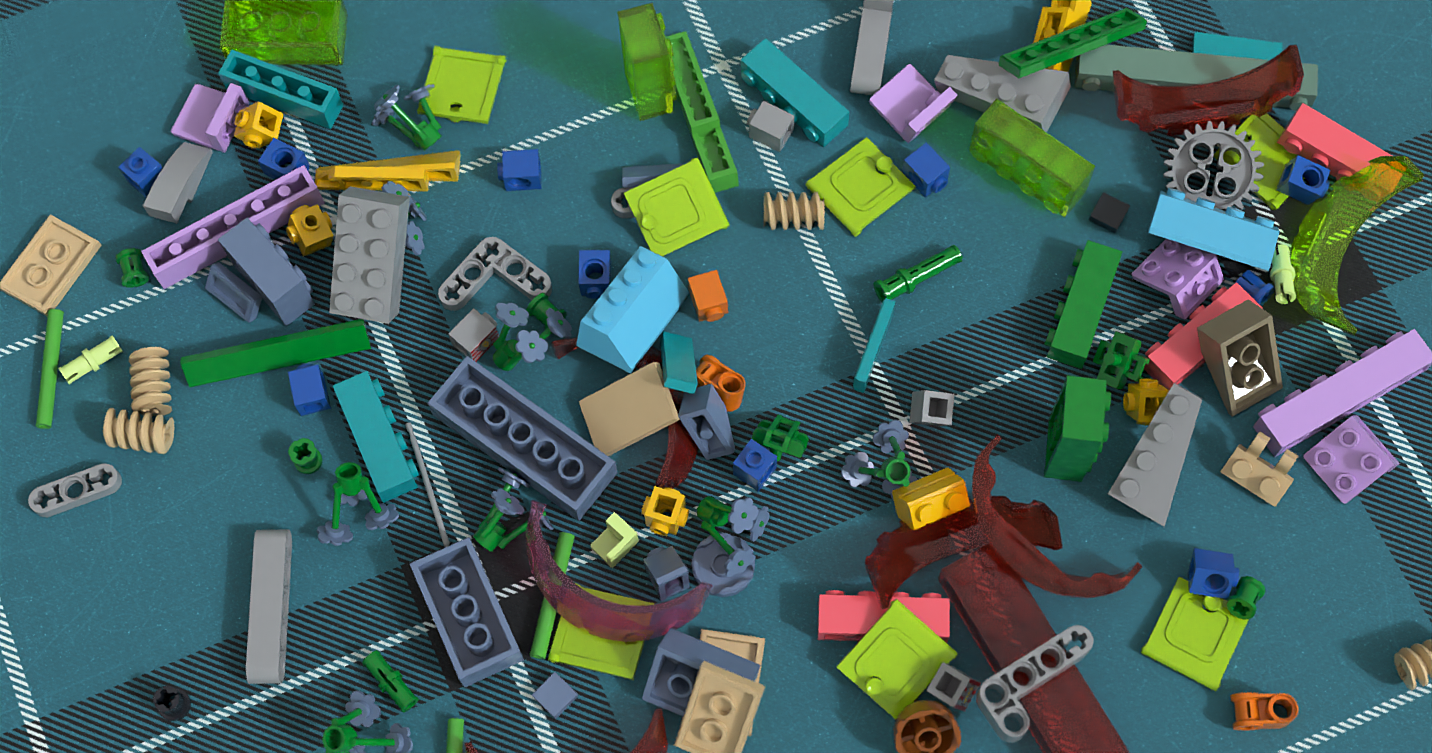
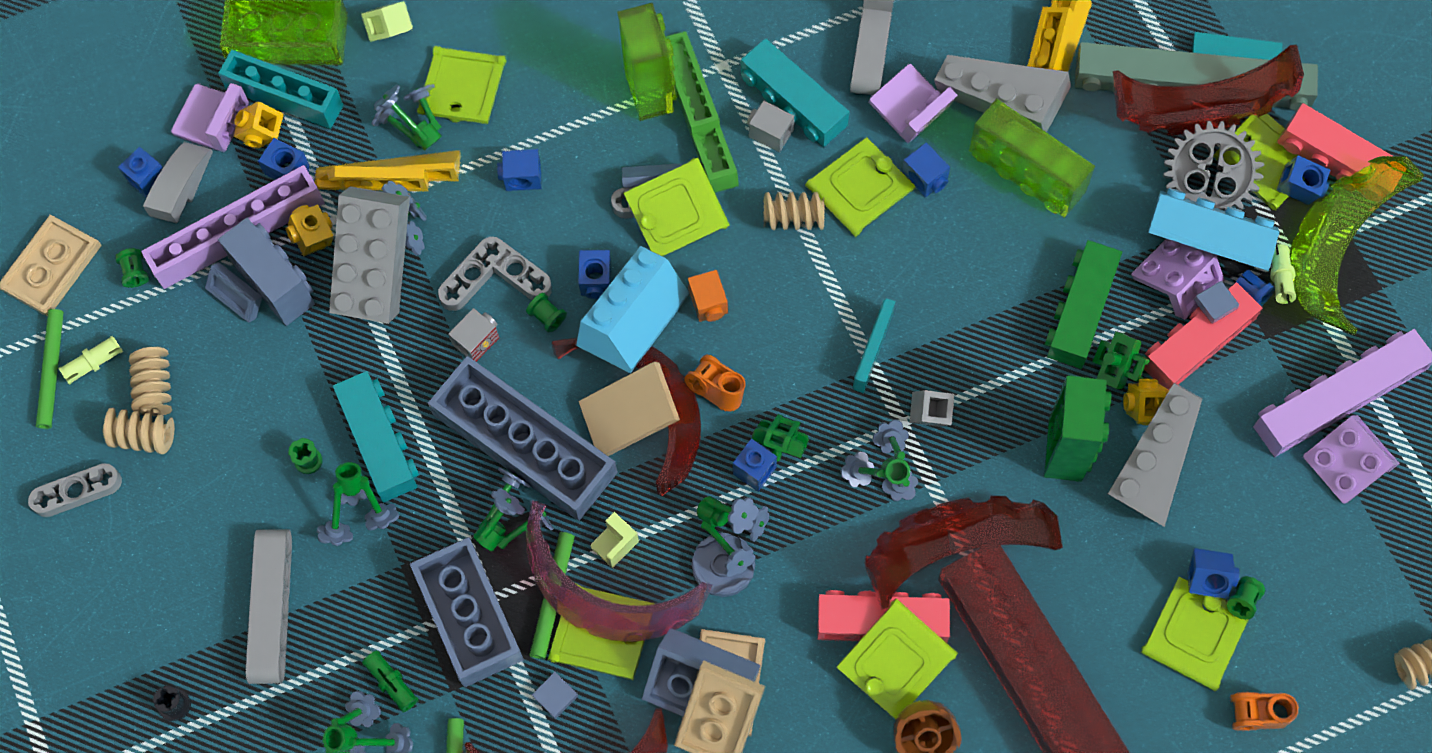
(275, 353): green tile -> none
(309, 389): blue brick -> none
(387, 21): none -> yellowish green panel
(427, 485): light grey piece -> none
(529, 344): sand blue plant -> none
(665, 501): yellow brick -> none
(666, 572): sand blue slope -> none
(678, 362): teal tile -> none
(707, 422): sand blue slope -> none
(906, 279): green pin -> none
(931, 498): yellow brick -> none
(953, 686): light grey brick -> none
(1025, 557): clear red windscreen -> none
(1037, 675): light grey beam -> none
(1072, 43): green tile -> none
(1109, 212): black tile -> none
(1216, 302): none -> sand blue tile
(1242, 355): dark tan slope -> none
(1259, 475): tan plate -> none

